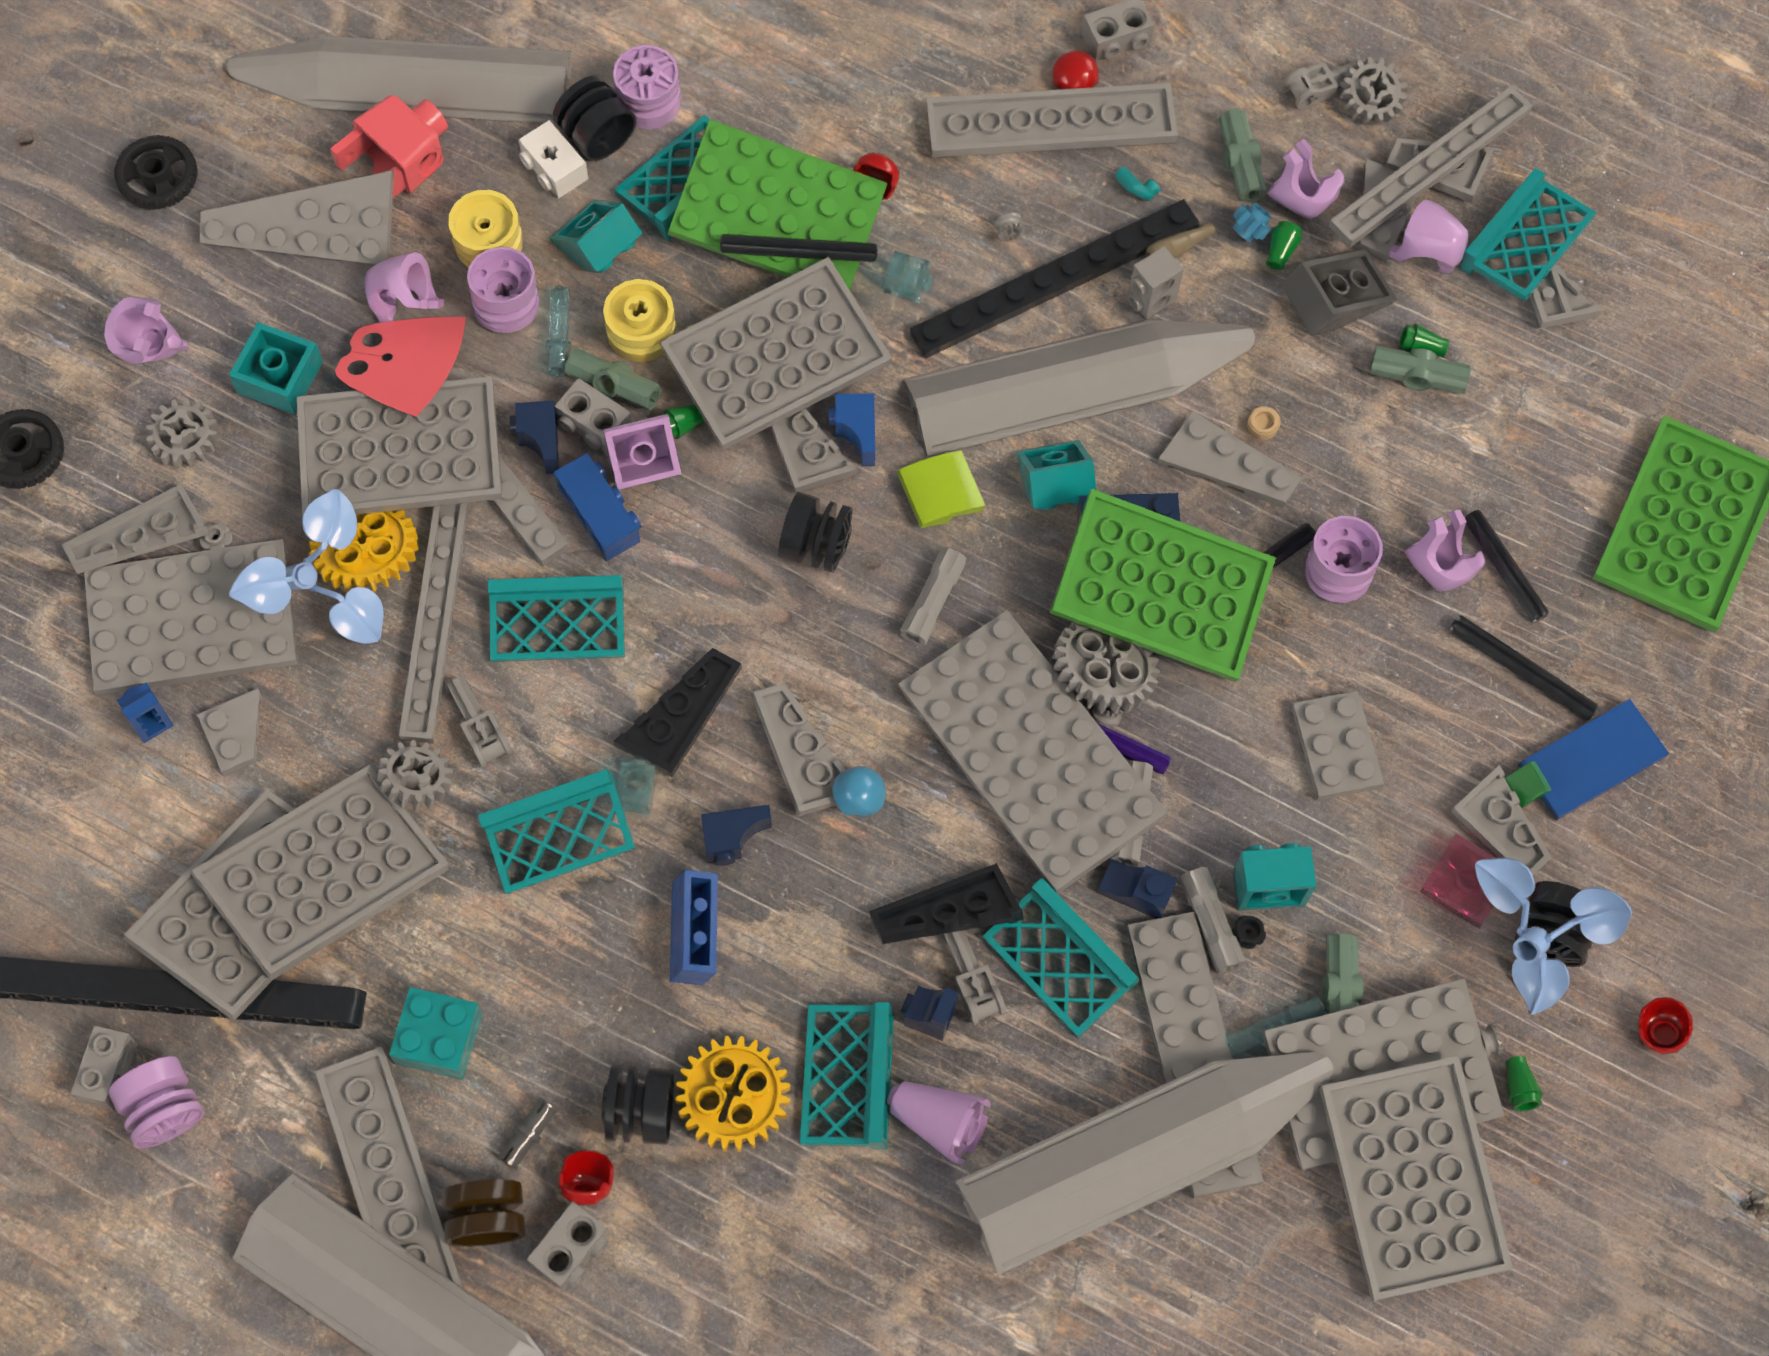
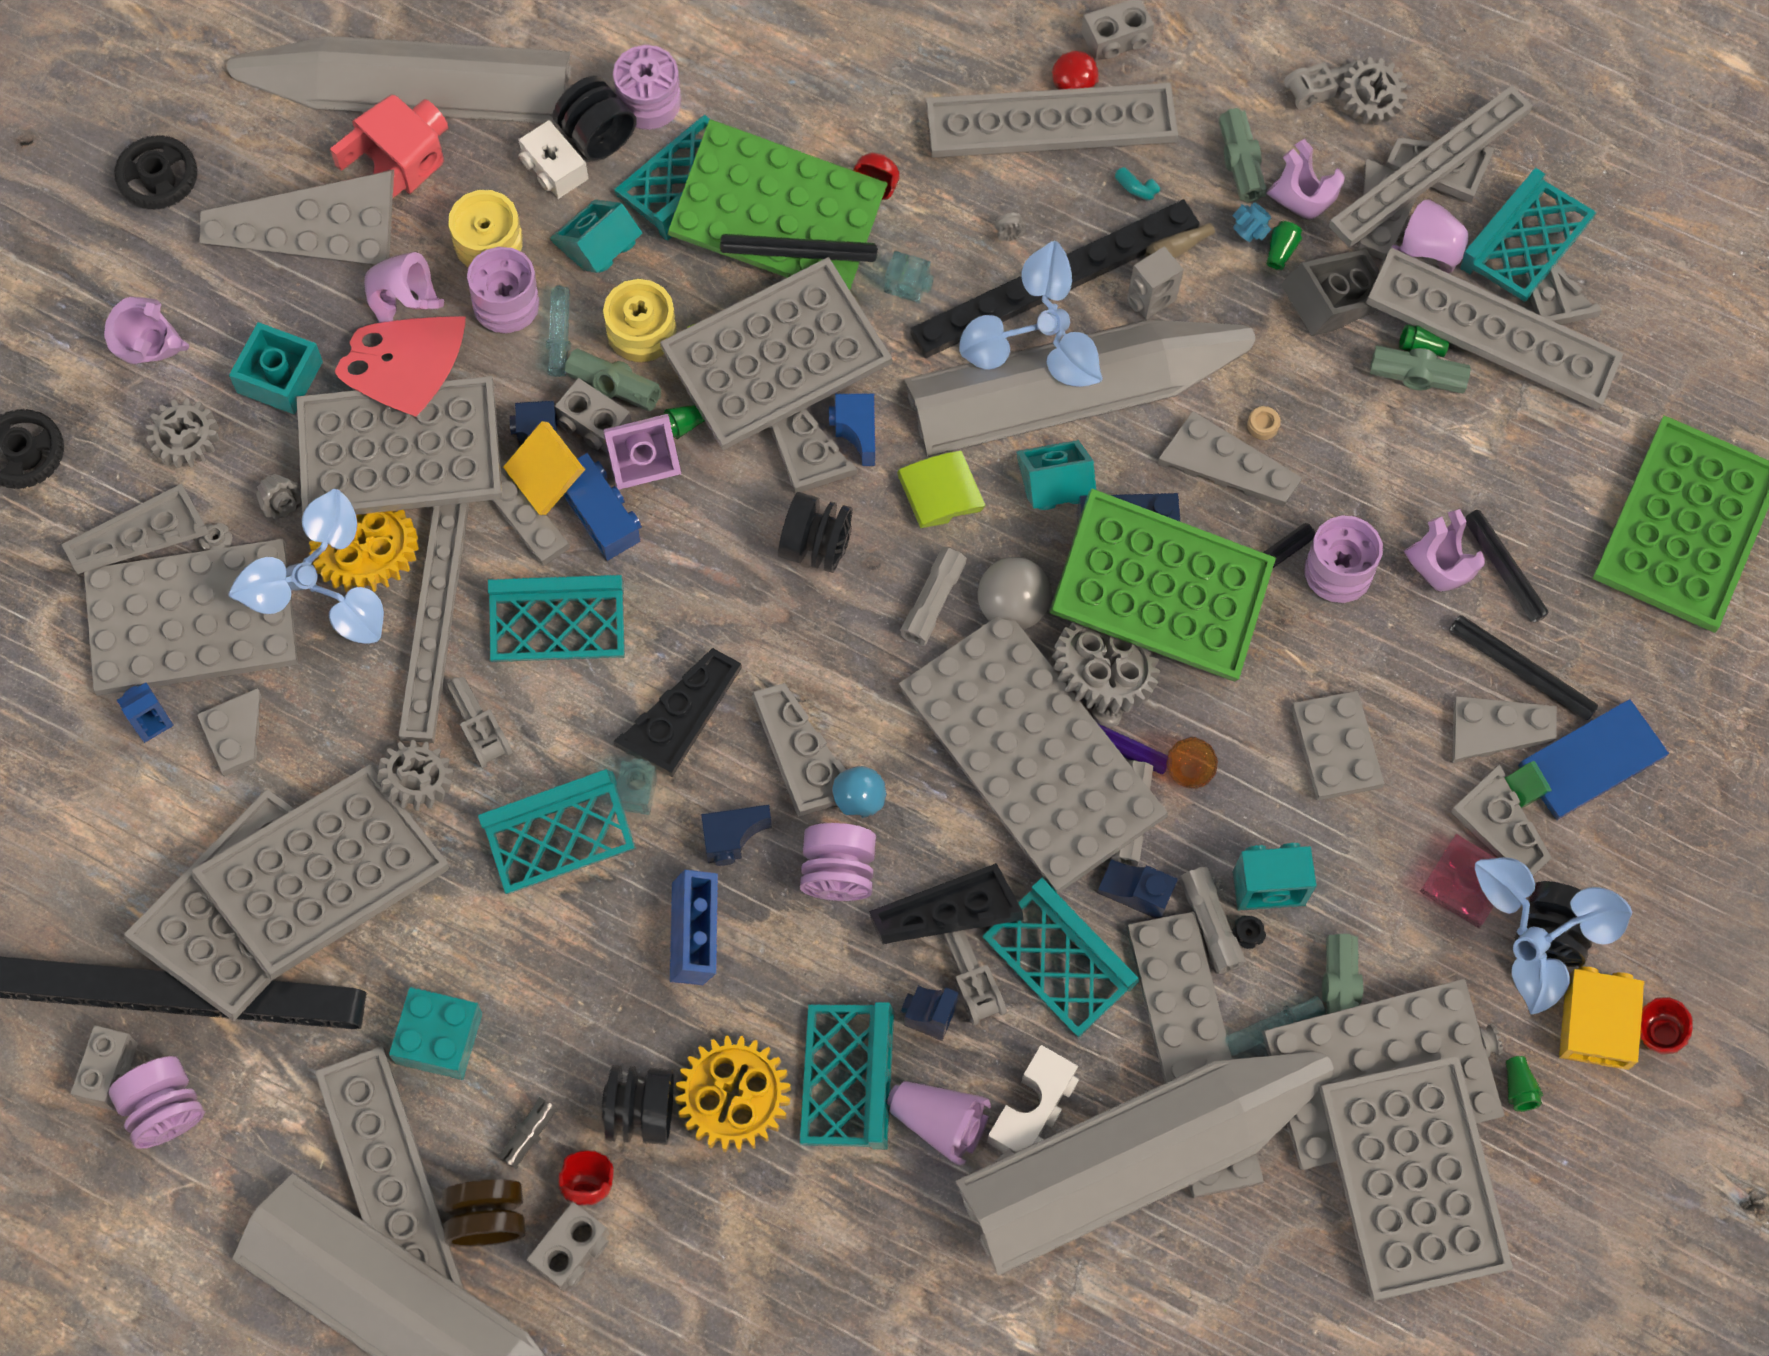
(278, 496): none -> light grey piece
(543, 468): none -> yellow tile
(838, 861): none -> lavender wheel
(1014, 591): none -> light grey piece
(1050, 1078): none -> white arch
(1075, 356): none -> light blue plant
(1191, 762): none -> clear orange hair
(1494, 328): none -> light grey plate
(1497, 726): none -> light grey wing
(1602, 1018): none -> yellow brick

